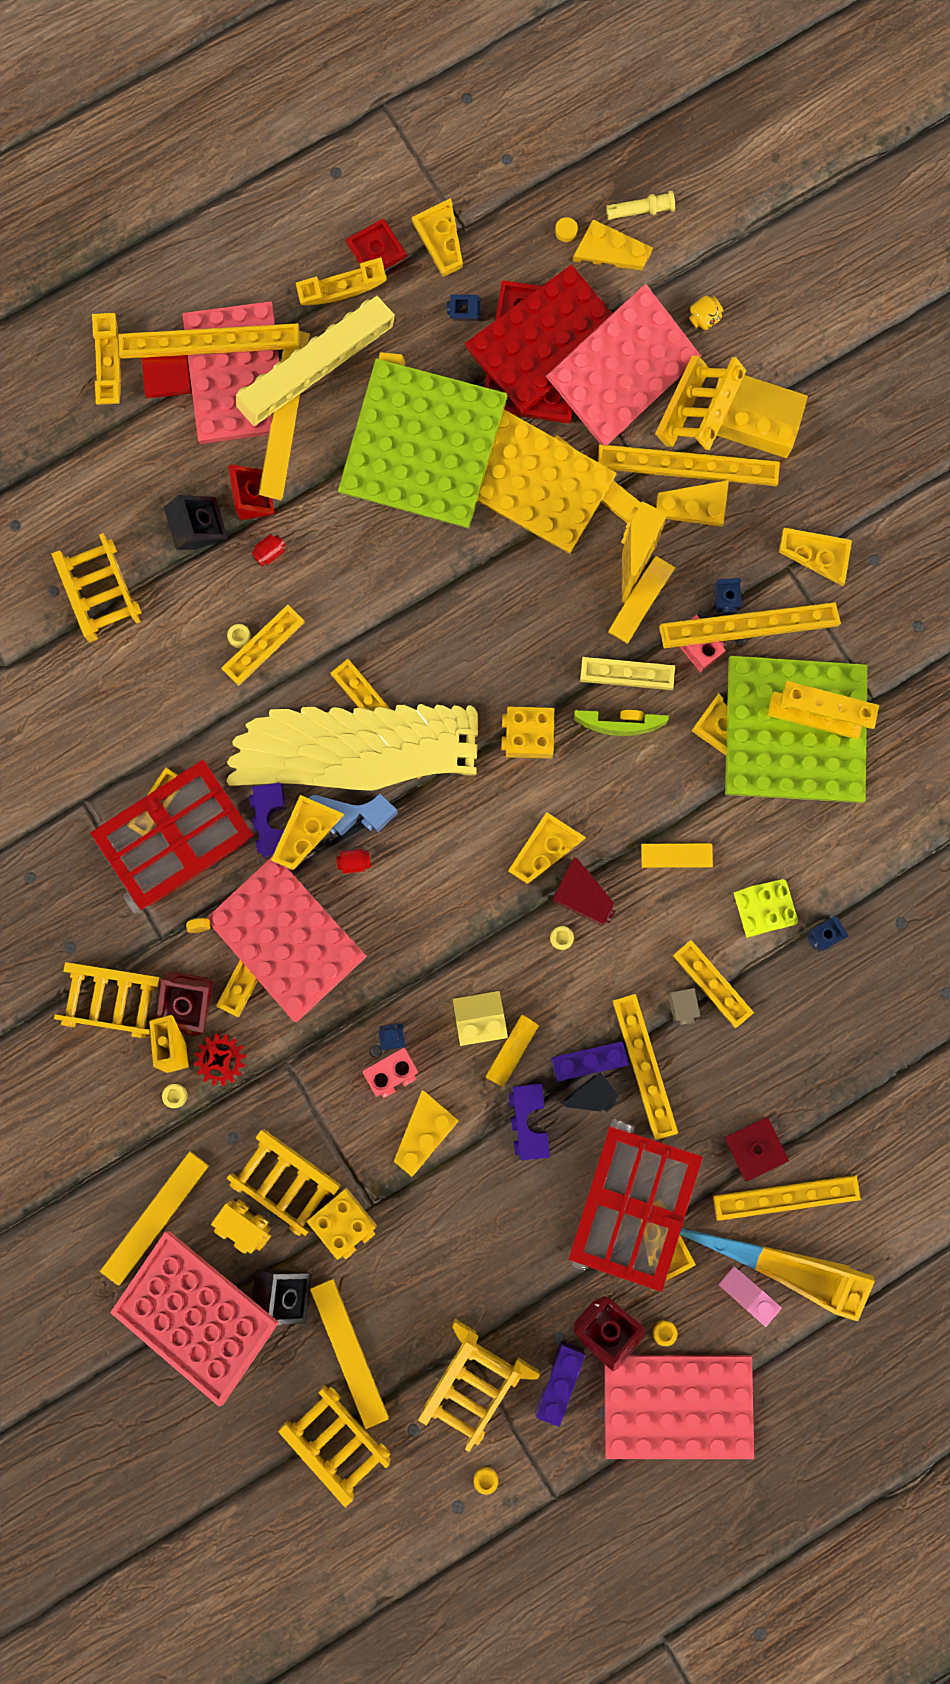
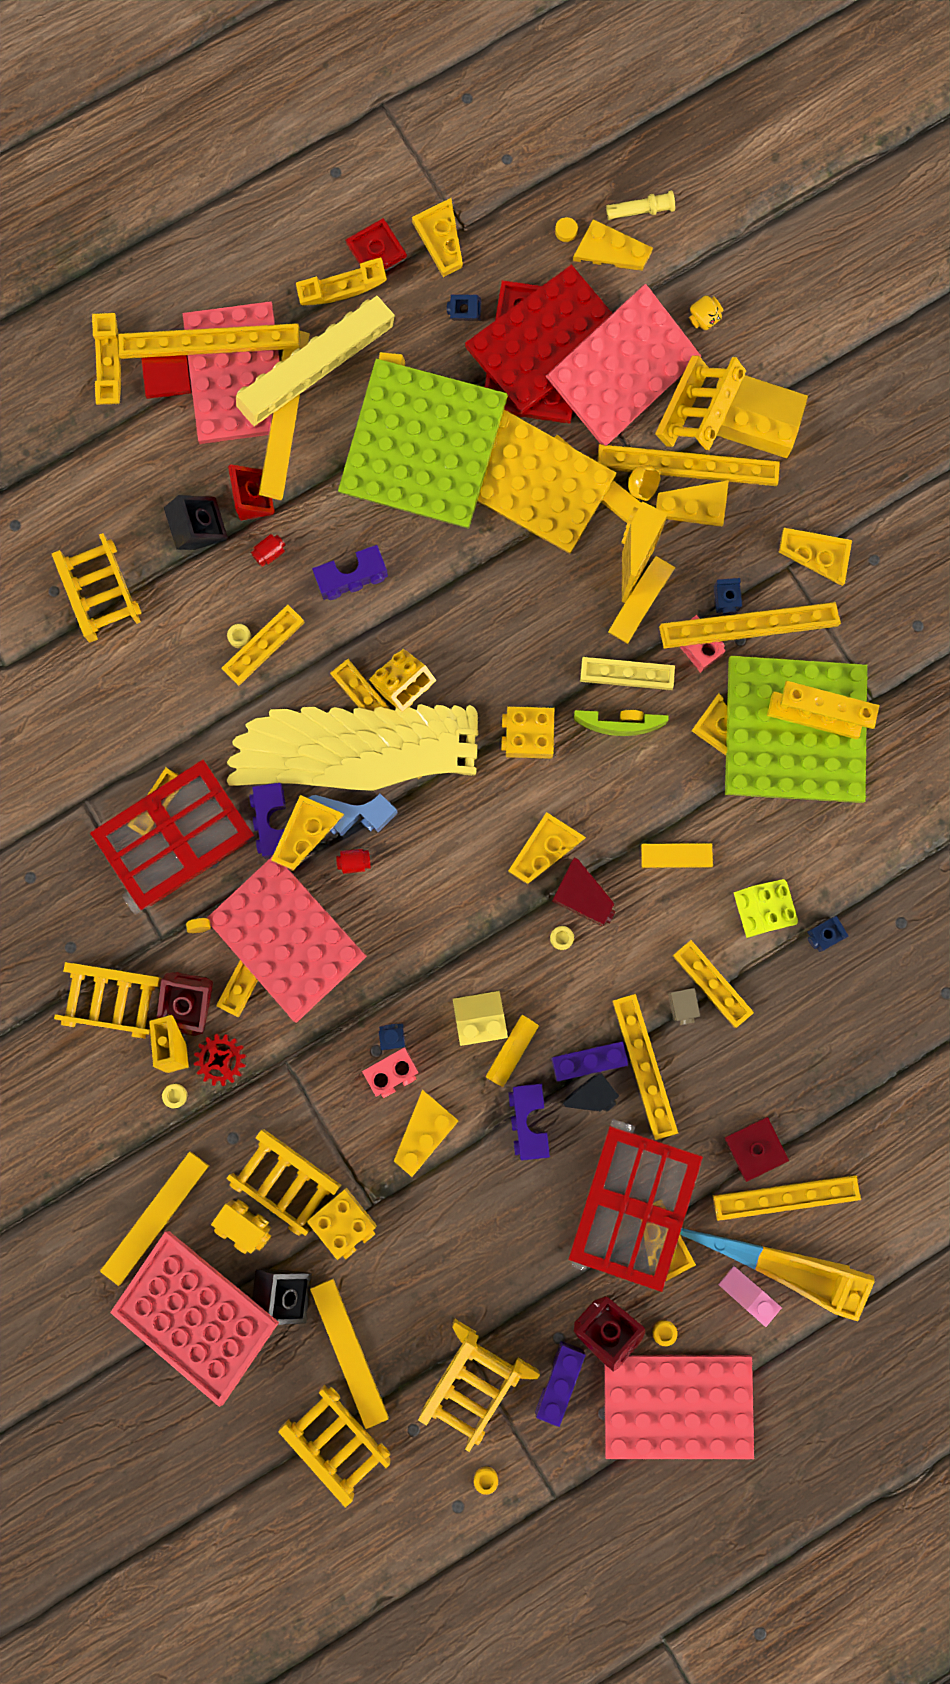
(369, 570): none -> dark purple arch
(402, 679): none -> yellow brick
(644, 482): none -> yellow hair

